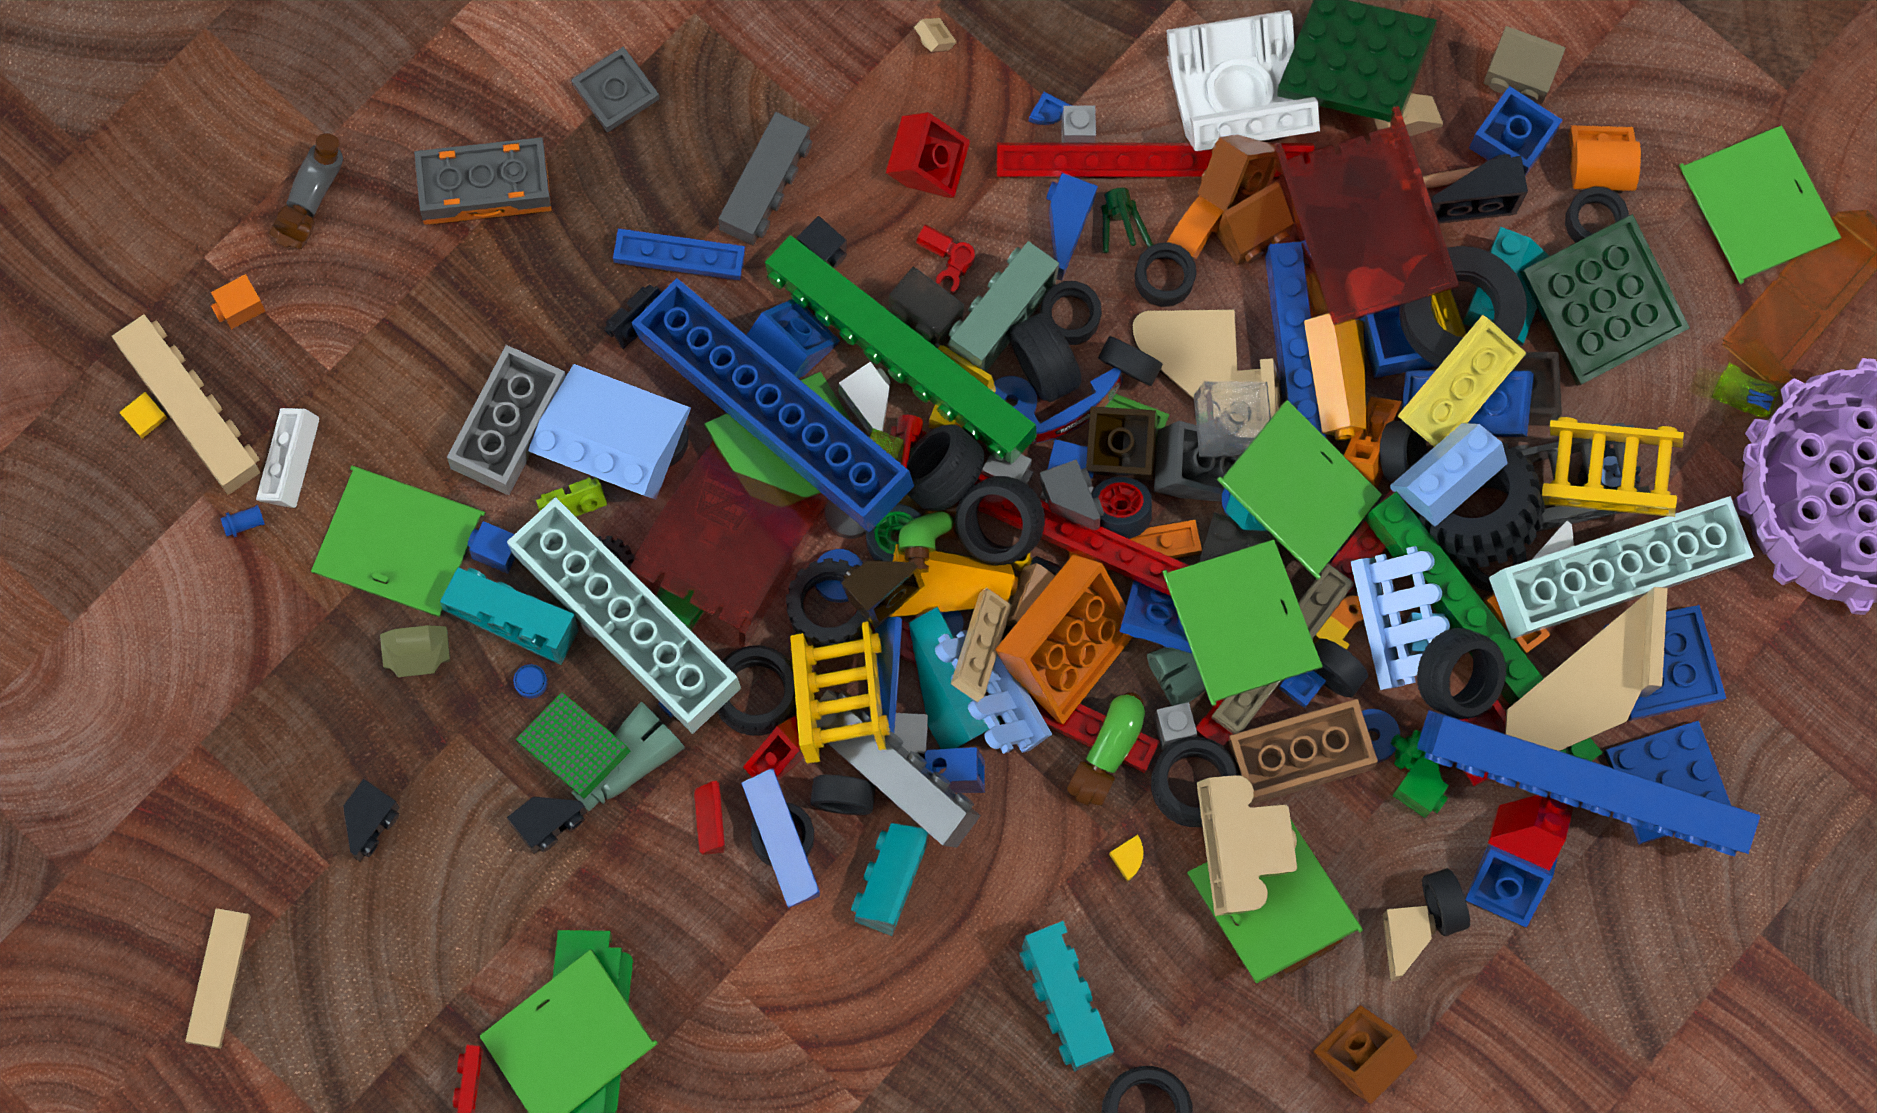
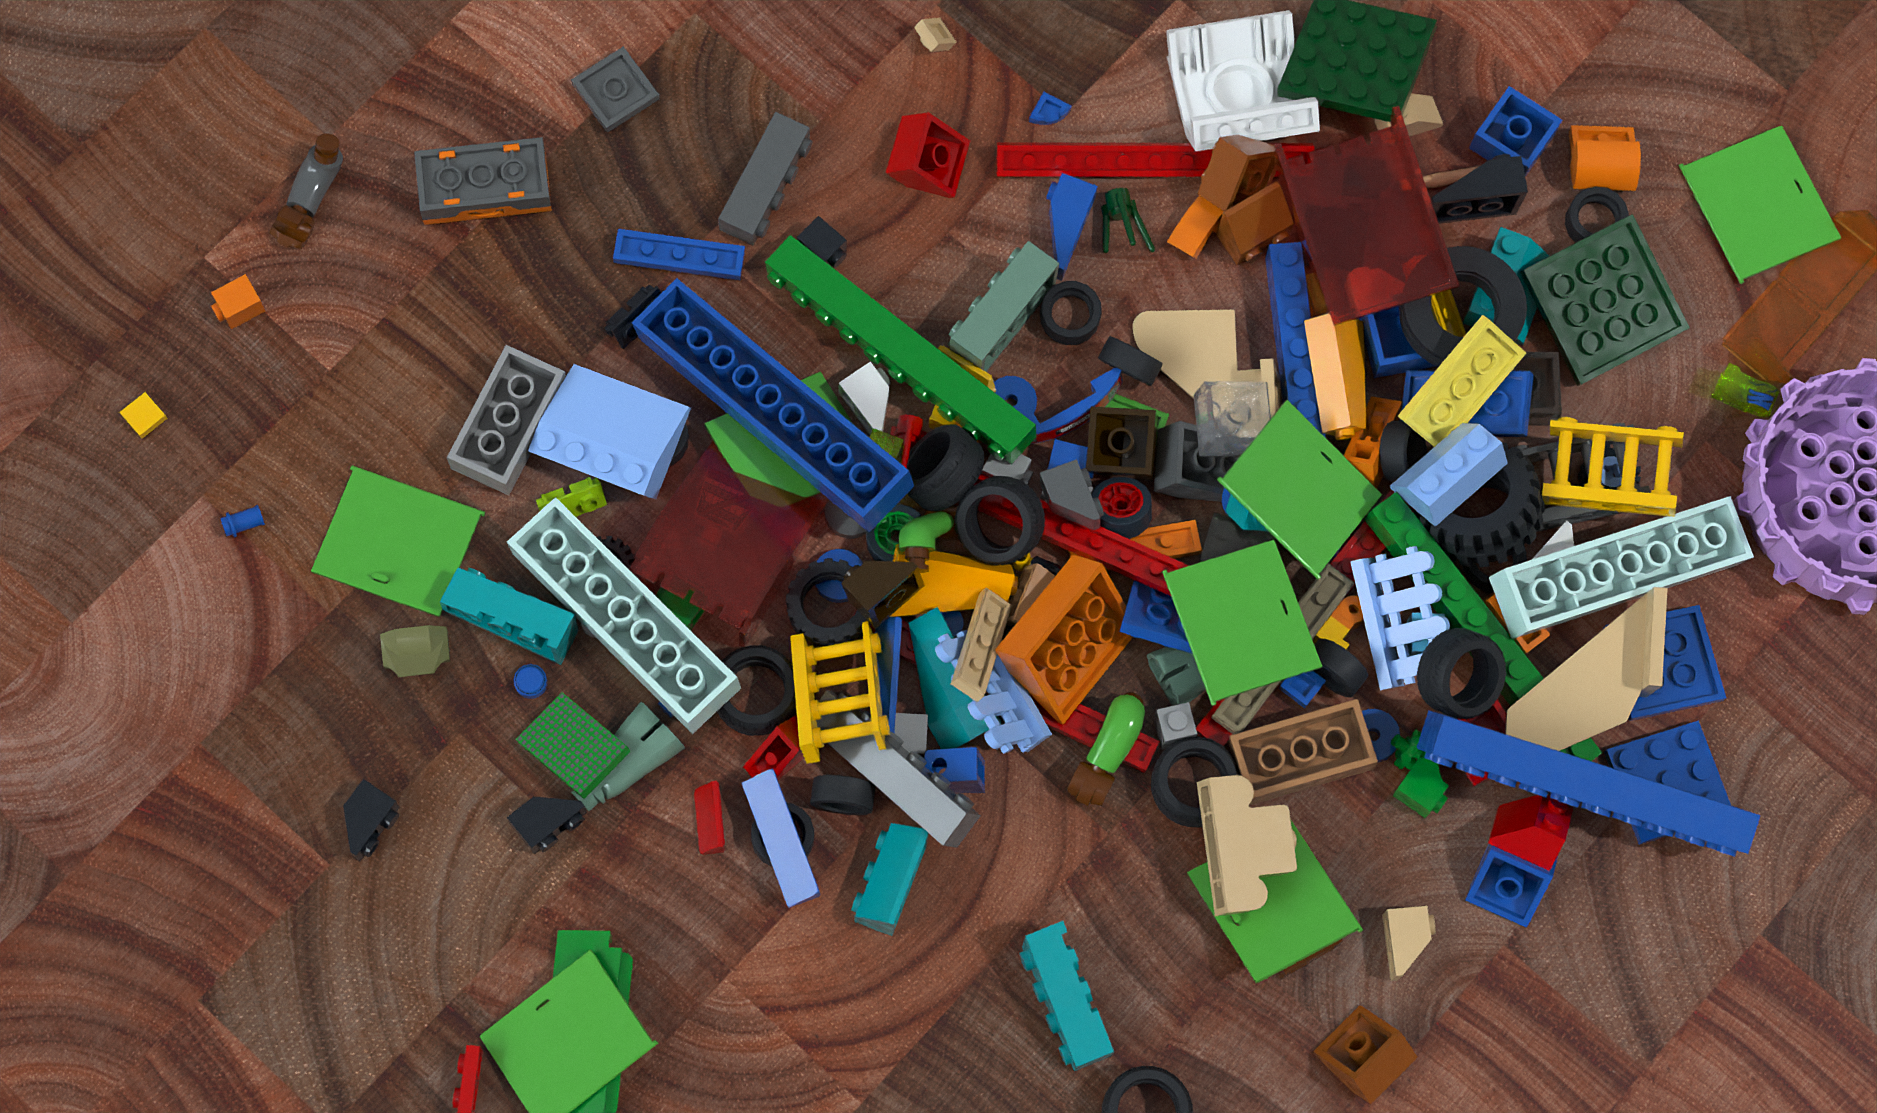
(186, 404): tan brick -> none
(218, 978): tan tile -> none
(288, 457): white slope -> none
(491, 547): blue brick -> none
(793, 337): blue slope -> none
(925, 307): clear smoke brick -> none
(960, 255): red bar -> none
(1045, 357): black tyre -> none
(1078, 124): light grey brick -> none
(1128, 857): yellow tile -> none
(1169, 251): black tyre -> none
(1446, 901): black tyre -> none
(1524, 64): dark tan slope -> none

